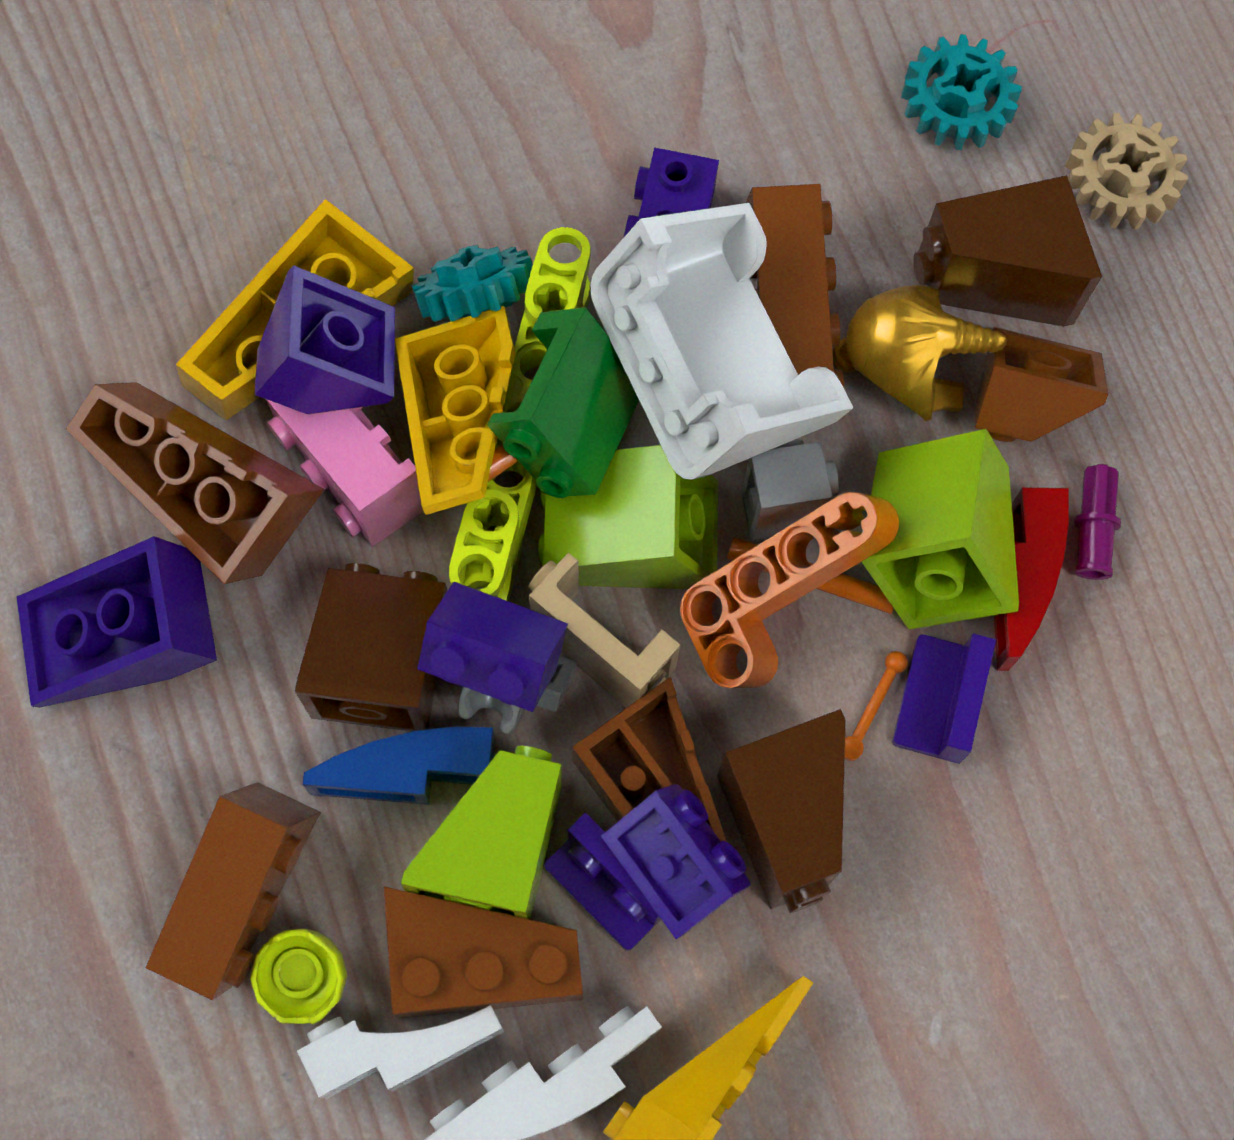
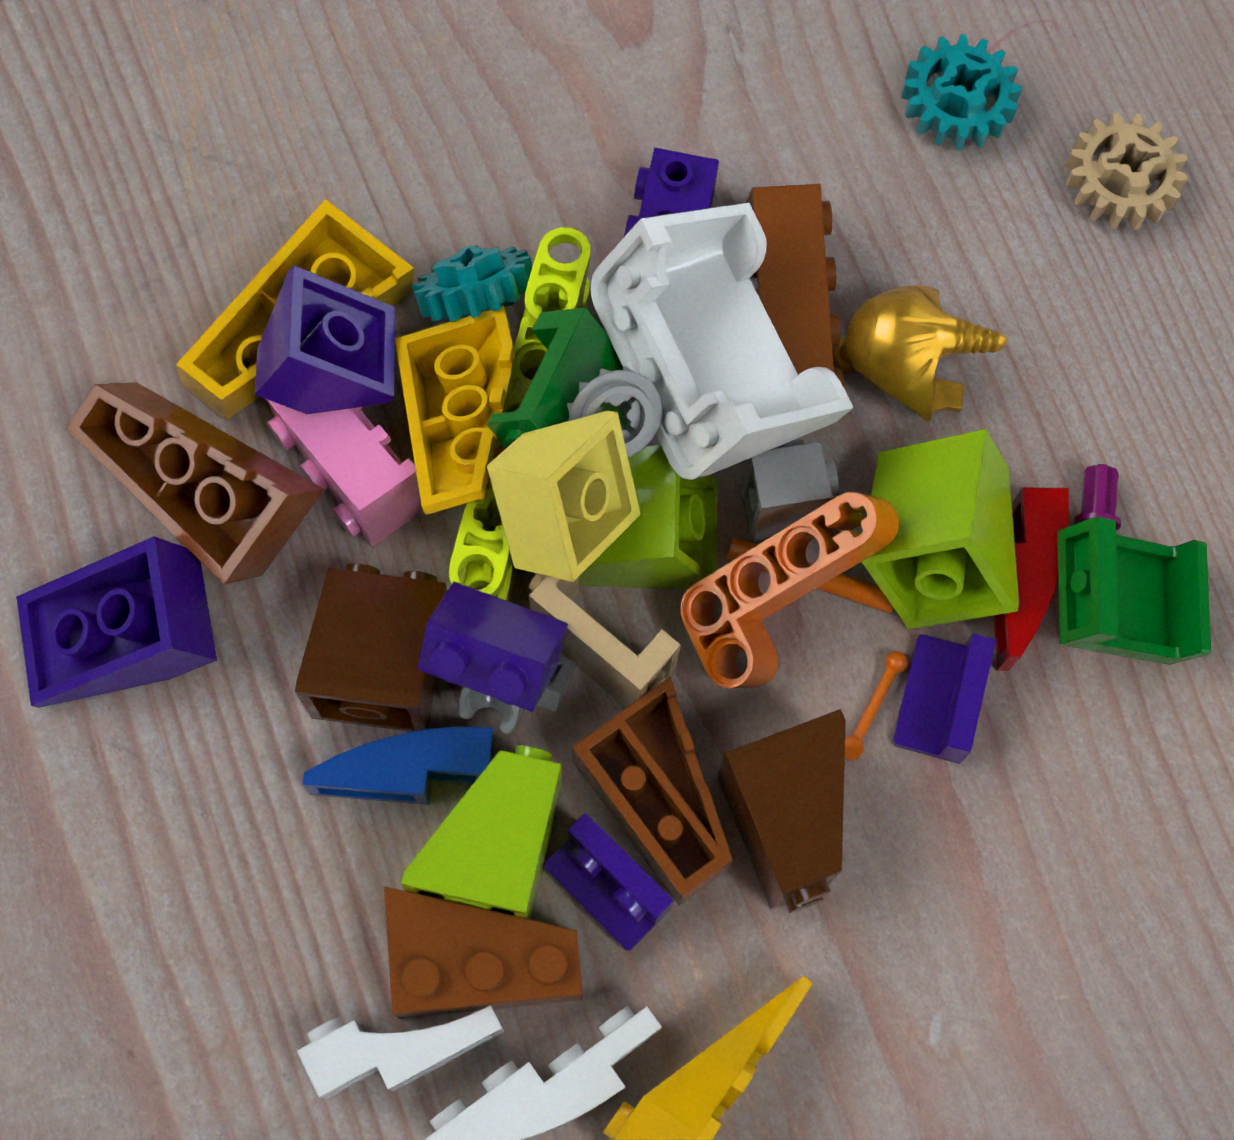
(231, 889): dark orange wedge -> none
(298, 976): neon yellow hair -> none
(565, 494): none -> light yellow slope
(638, 402): none -> light grey gear
(677, 858): dark purple bracket -> none
(1011, 253): reddish brown slope -> none
(1037, 387): dark orange slope -> none
(1132, 594): none -> green panel

